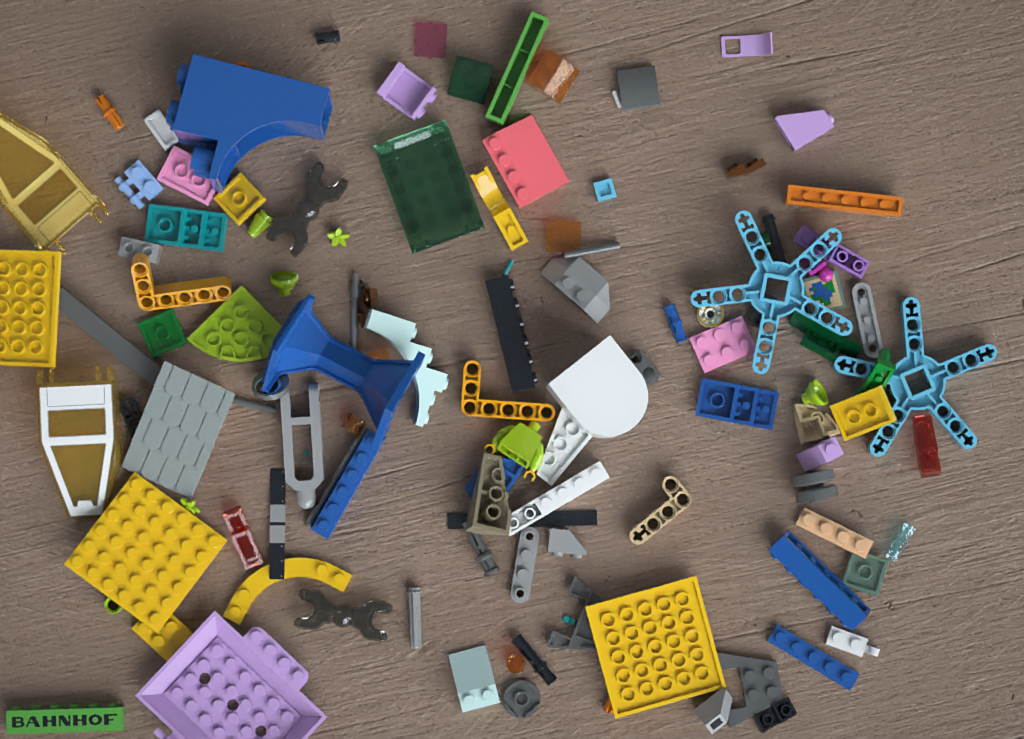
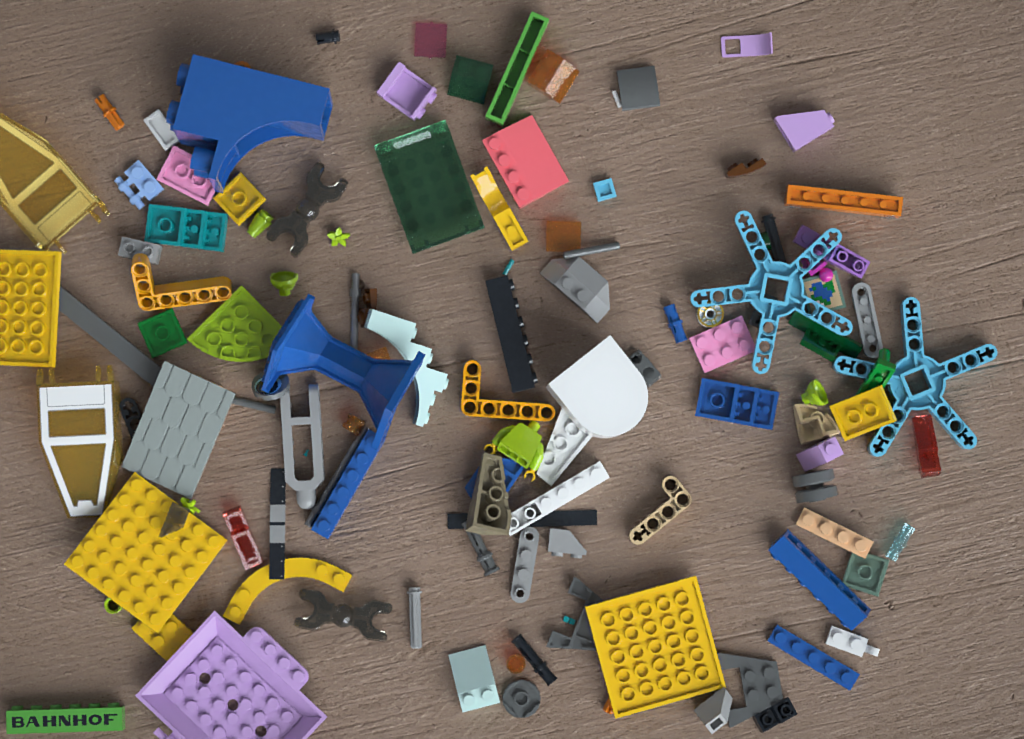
(175, 519): none -> clear smoke slope

